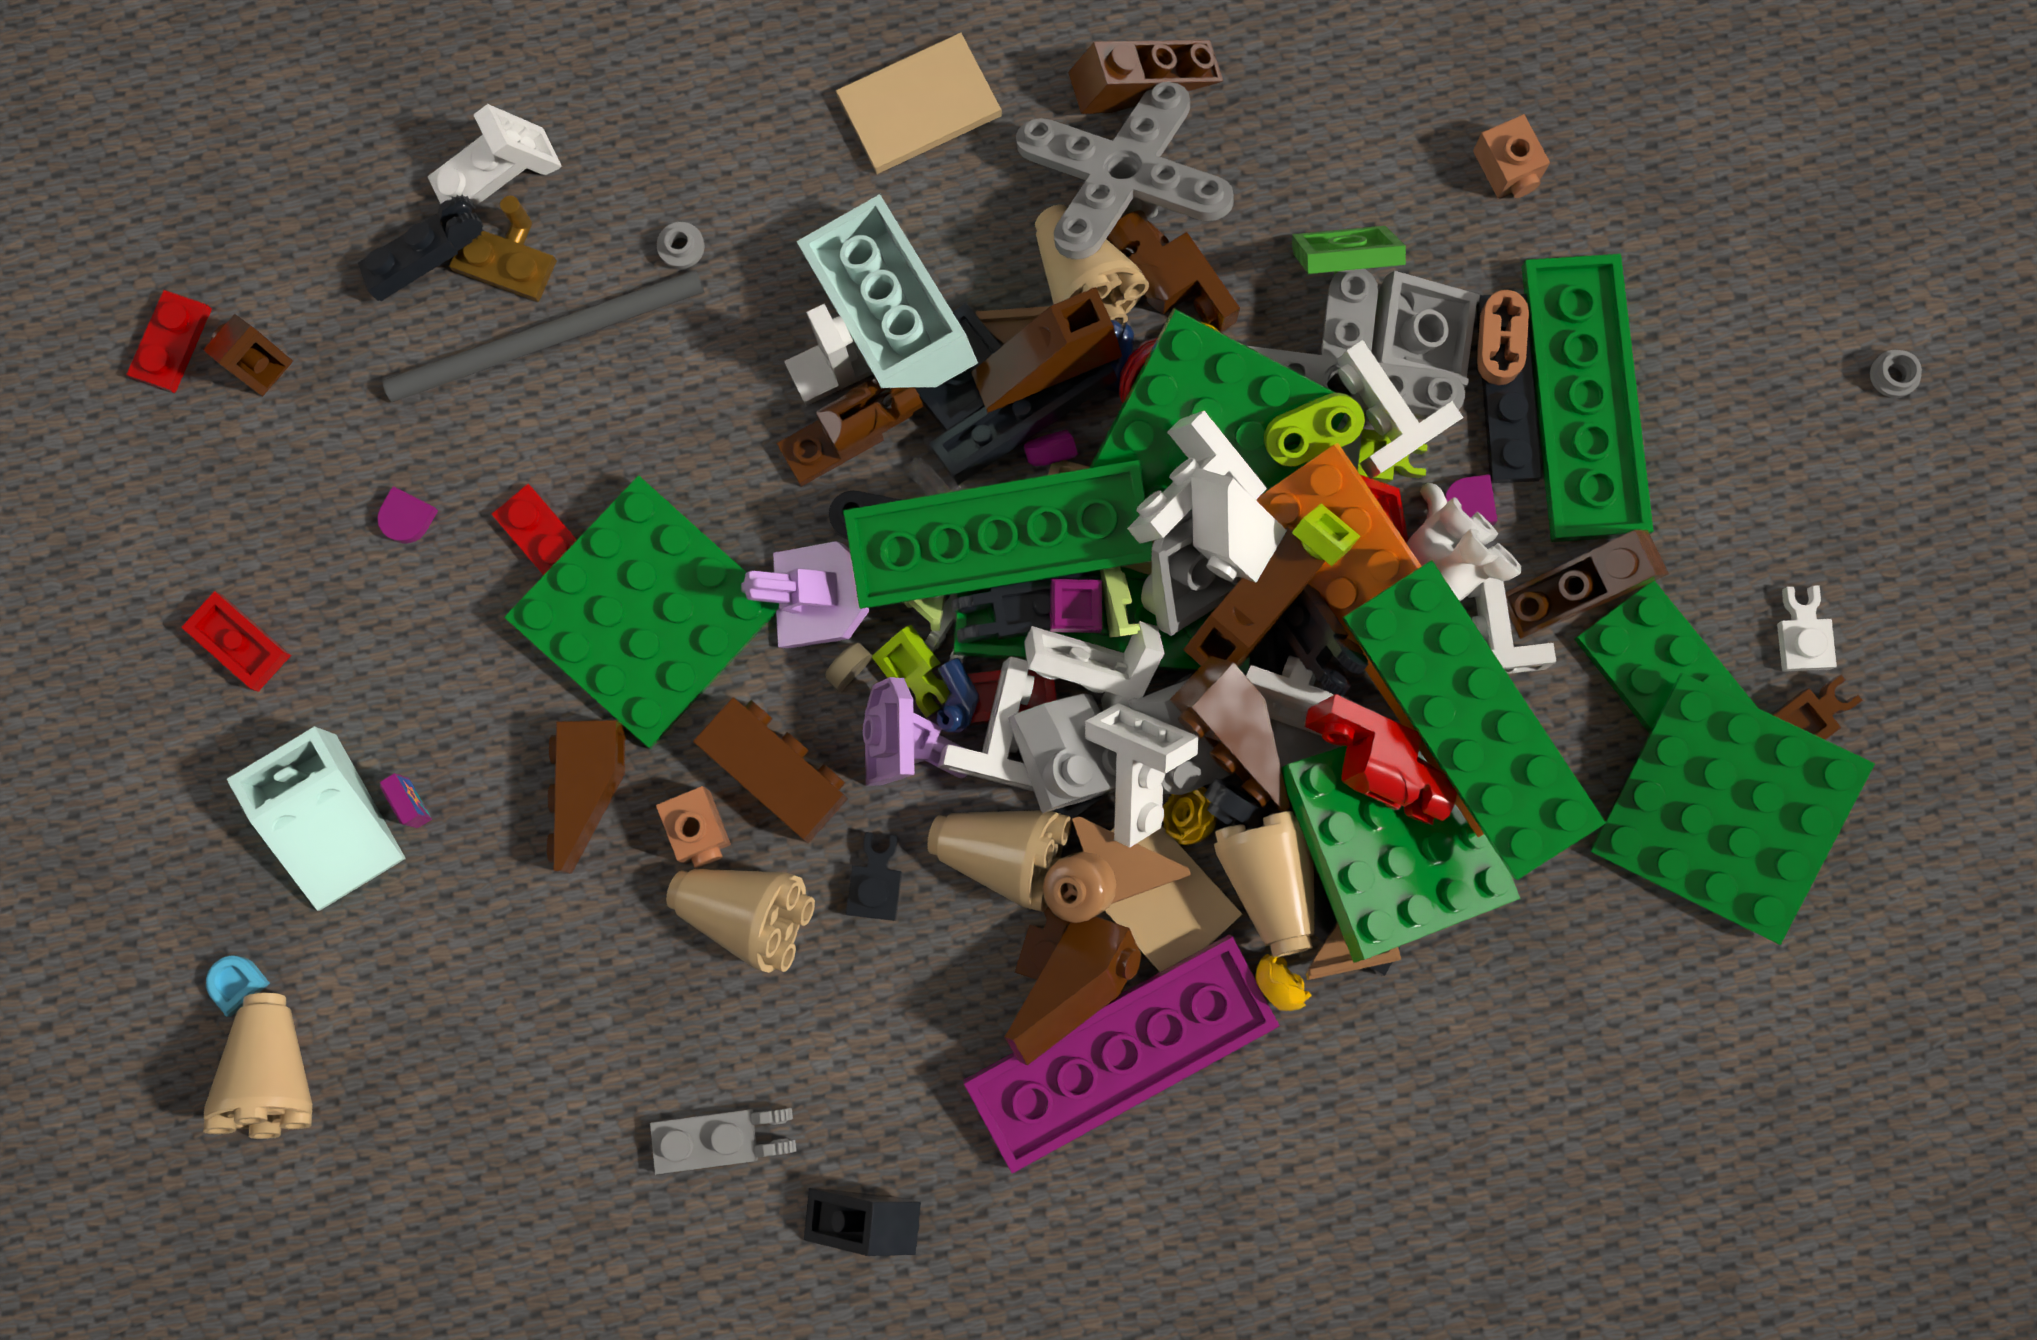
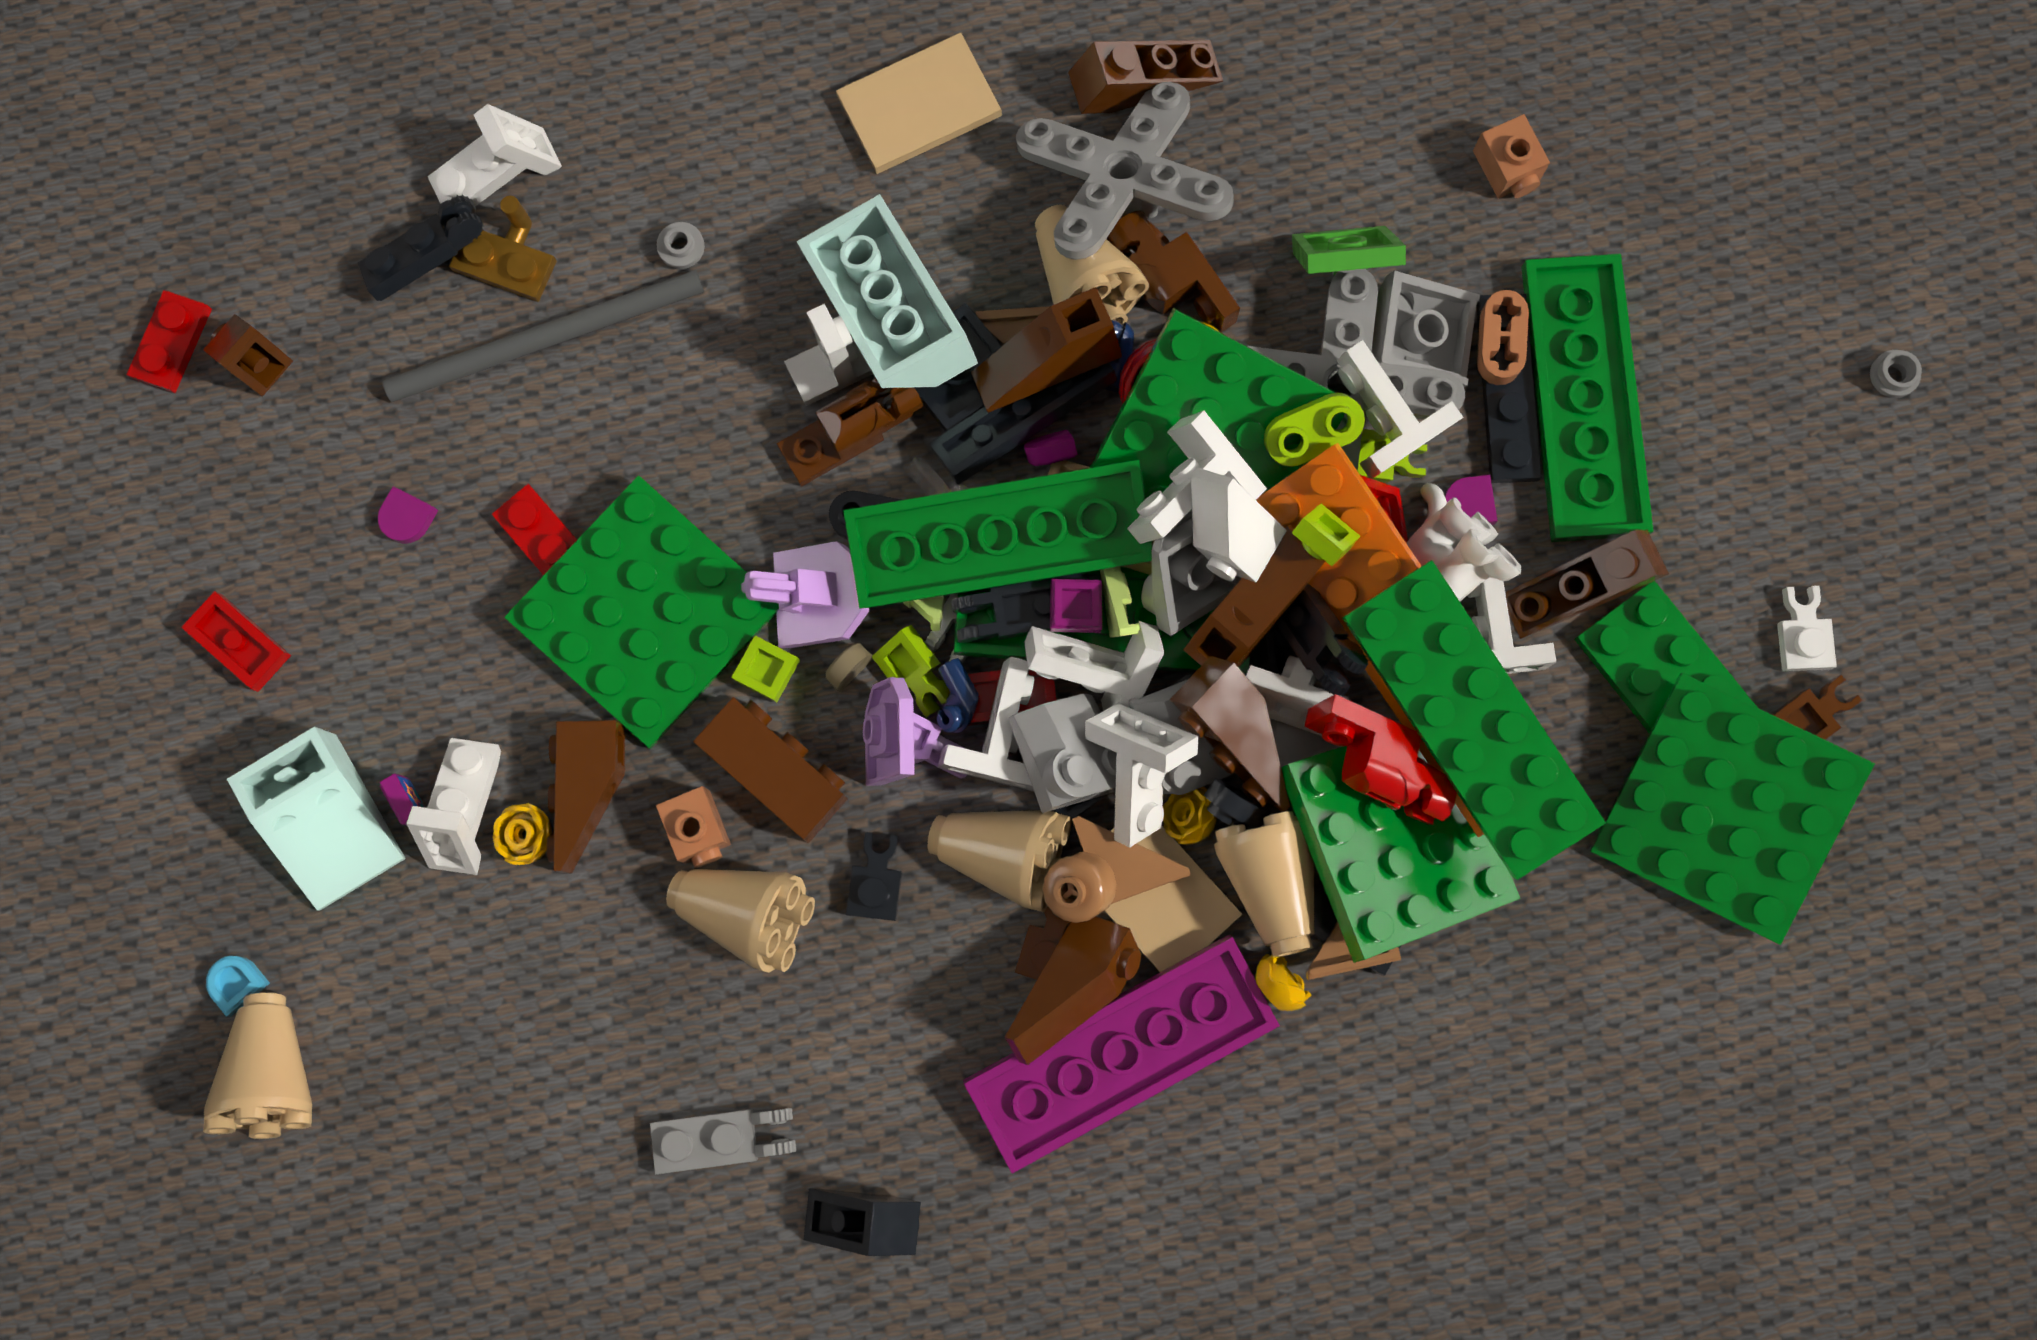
(451, 821): none -> white bracket
(509, 830): none -> yellow plate
(765, 669): none -> lime plate

